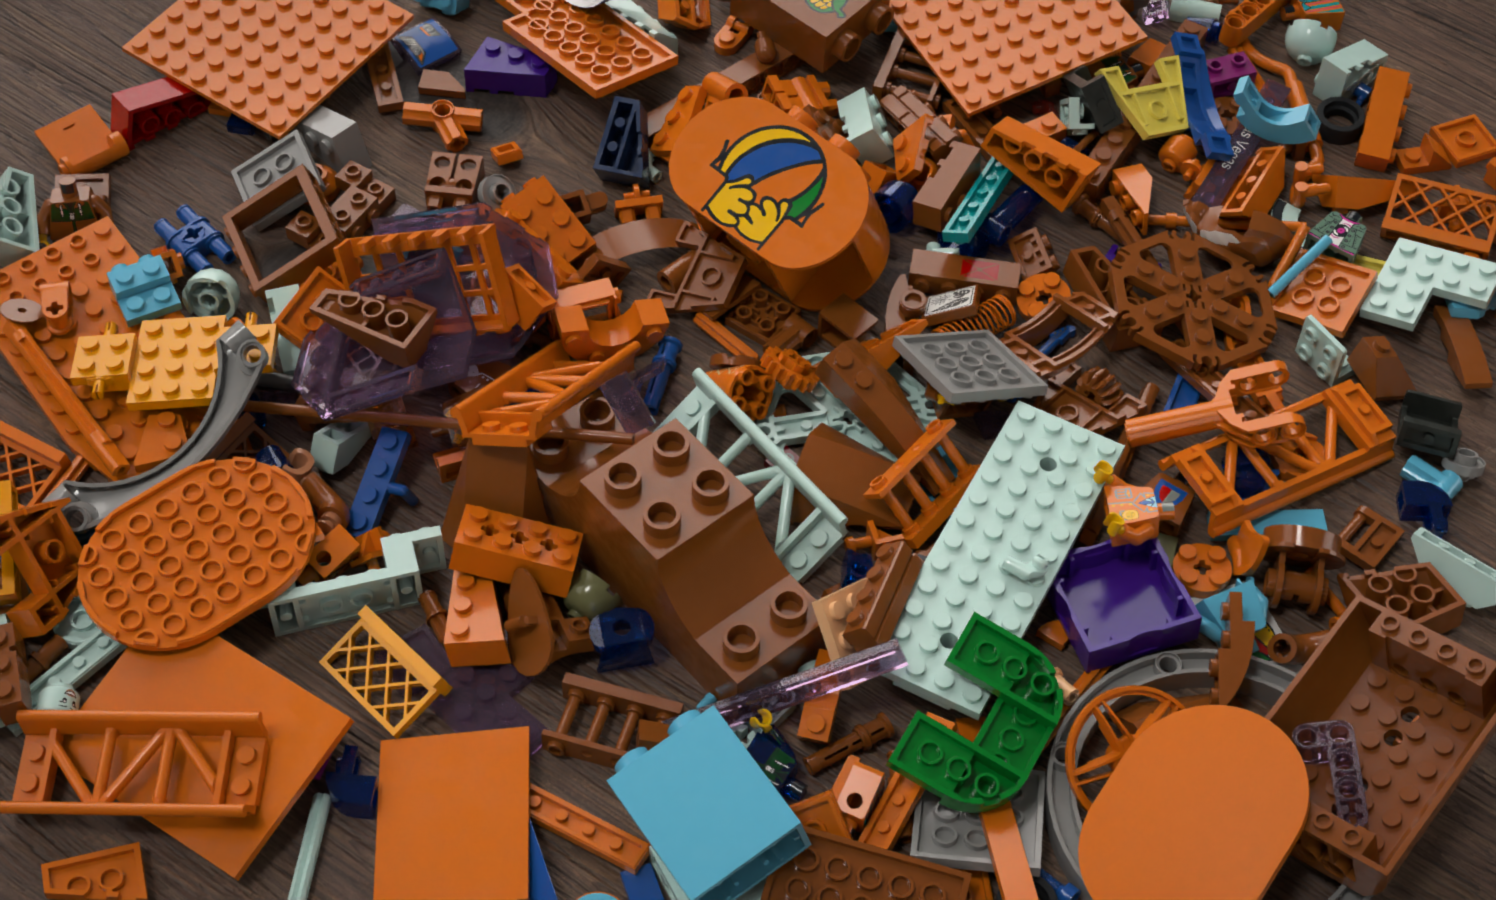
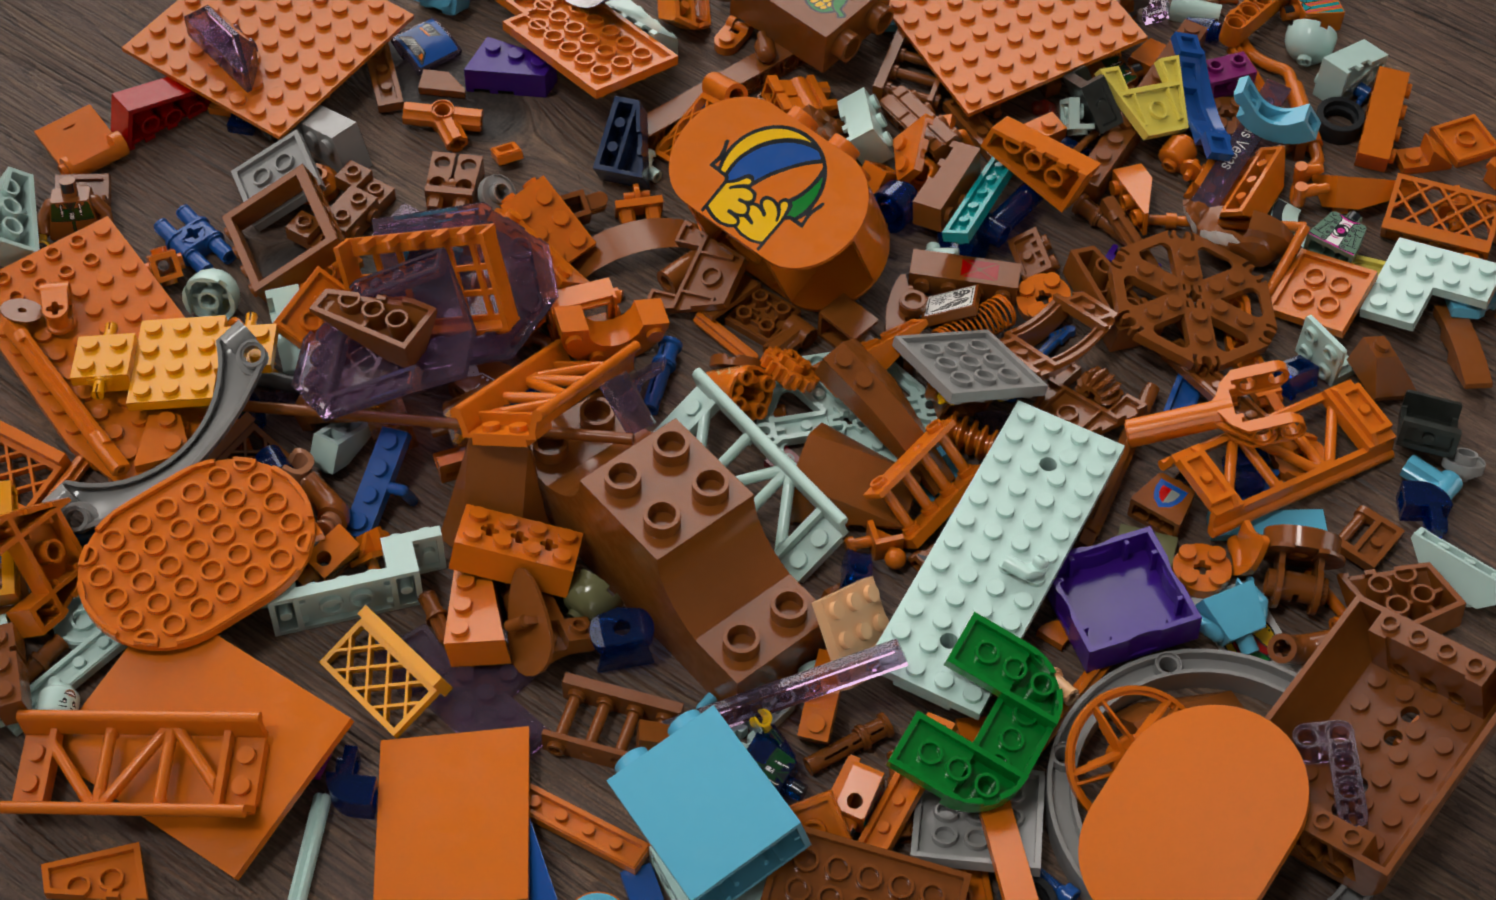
(143, 289): medium azure plate -> none
(224, 44): none -> wedge
(528, 295): orange panel -> none
(601, 266): dark orange plate -> none
(688, 105): orange wing -> none
(882, 596): dark orange brick -> none
(970, 437): none -> orange piece
(1129, 509): orange torso -> none
(1235, 652): dark orange slope -> none
(1300, 265): medium azure bar -> none
(1302, 376): none -> clear blue brick

